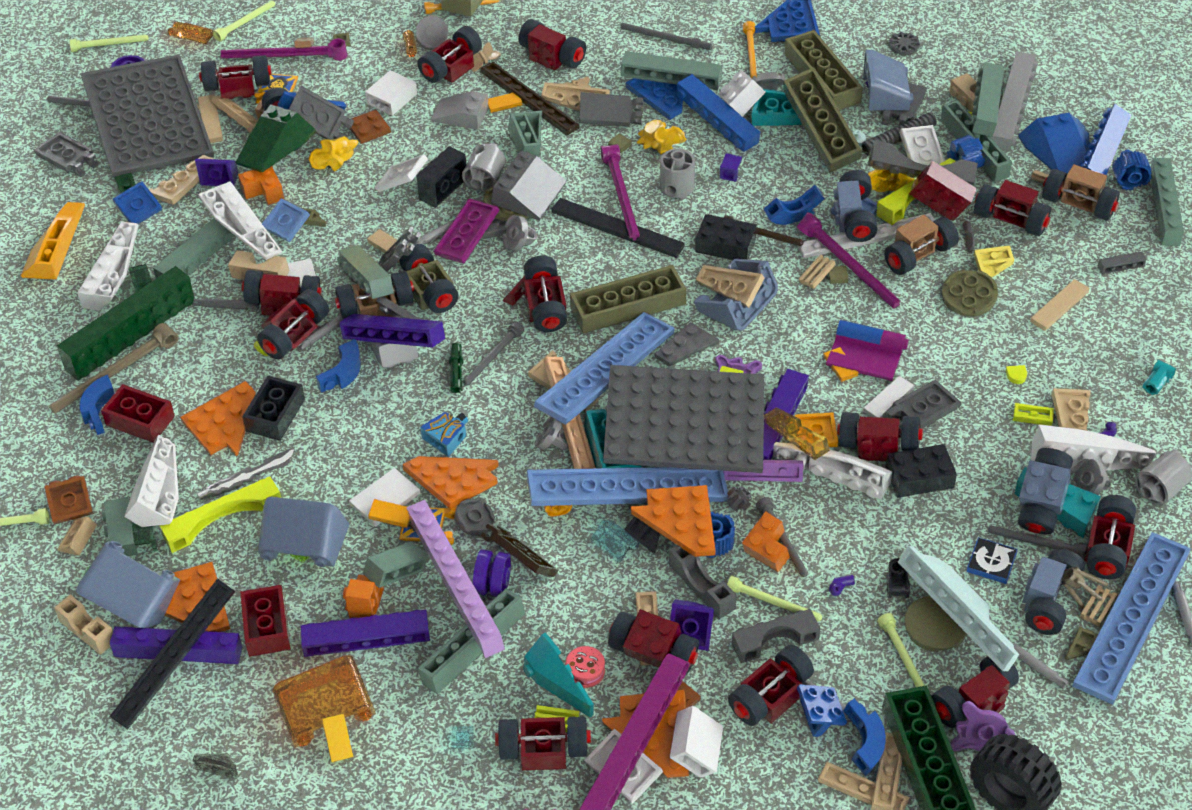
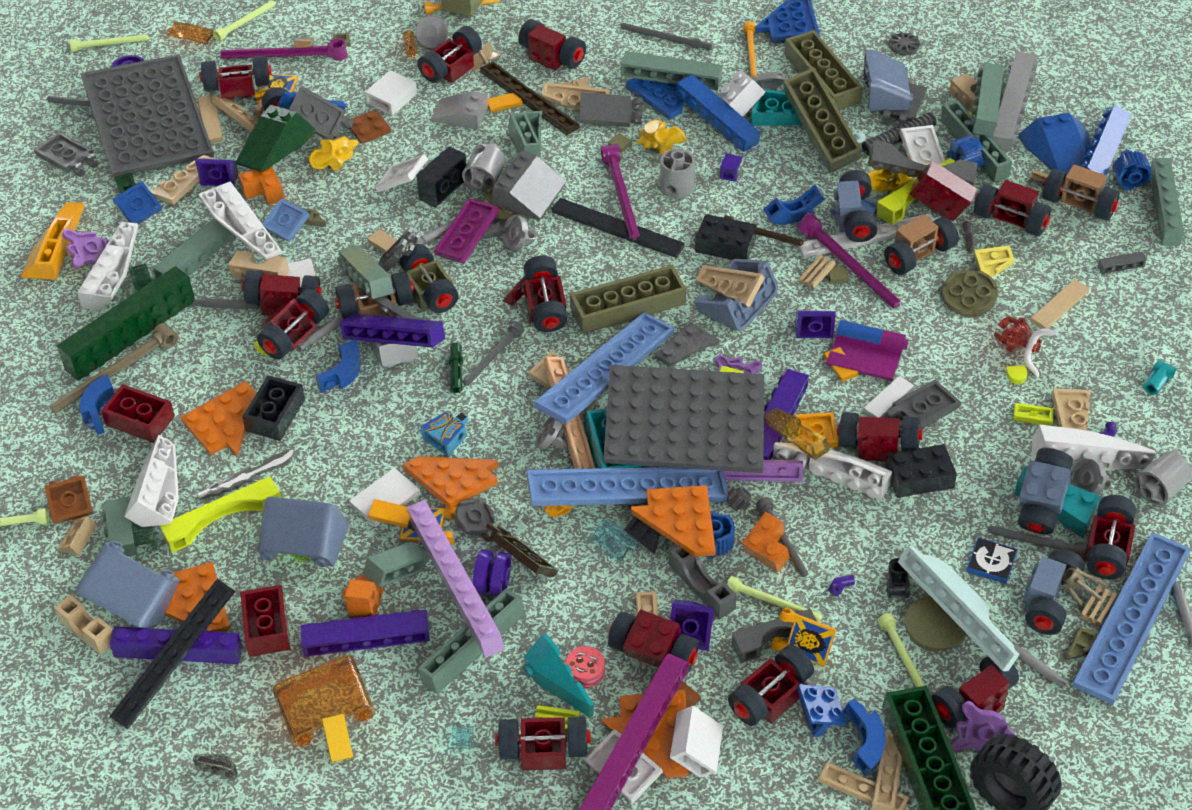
(85, 247): none -> medium lavender tile
(808, 635): none -> flag
(814, 324): none -> dark purple slope
(1019, 336): none -> clear red helmet

